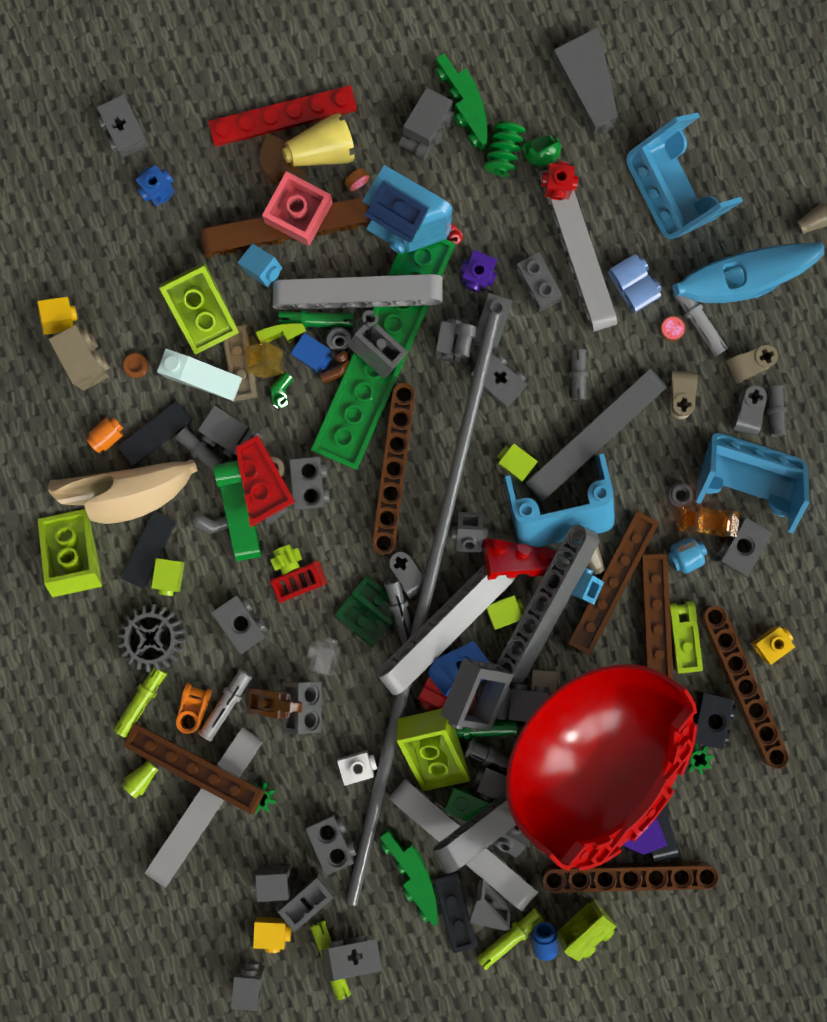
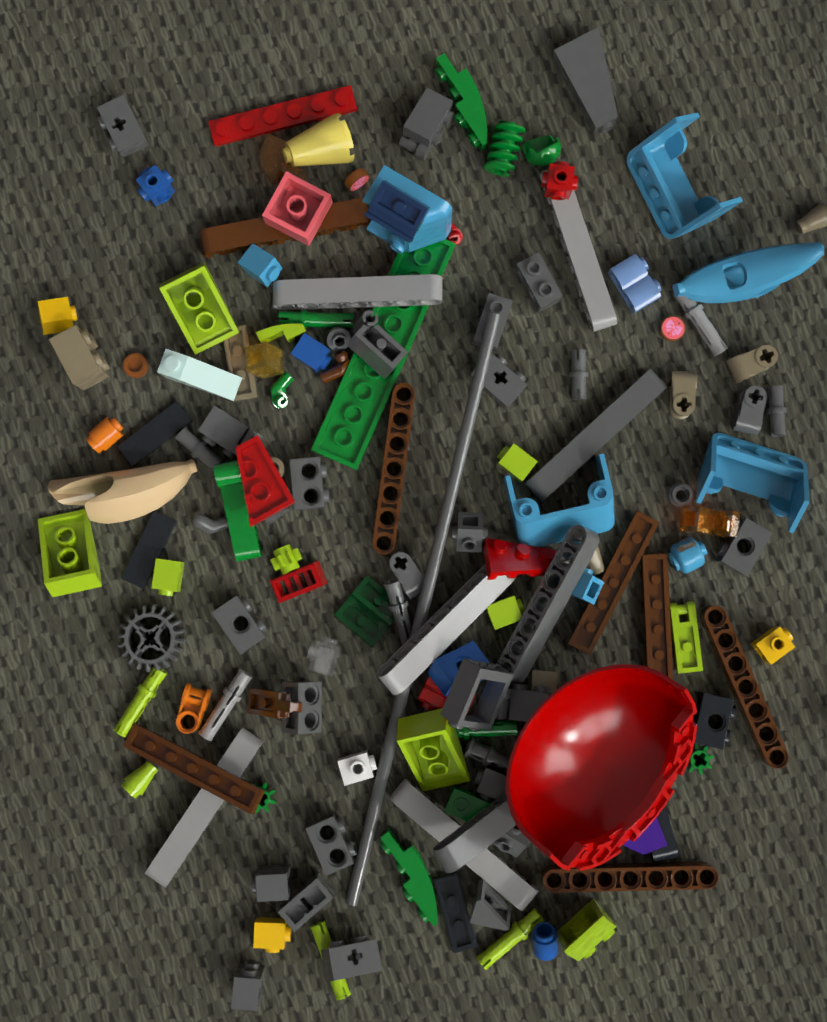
(454, 340): dark grey hinge -> none
(478, 263): dark purple brick -> none

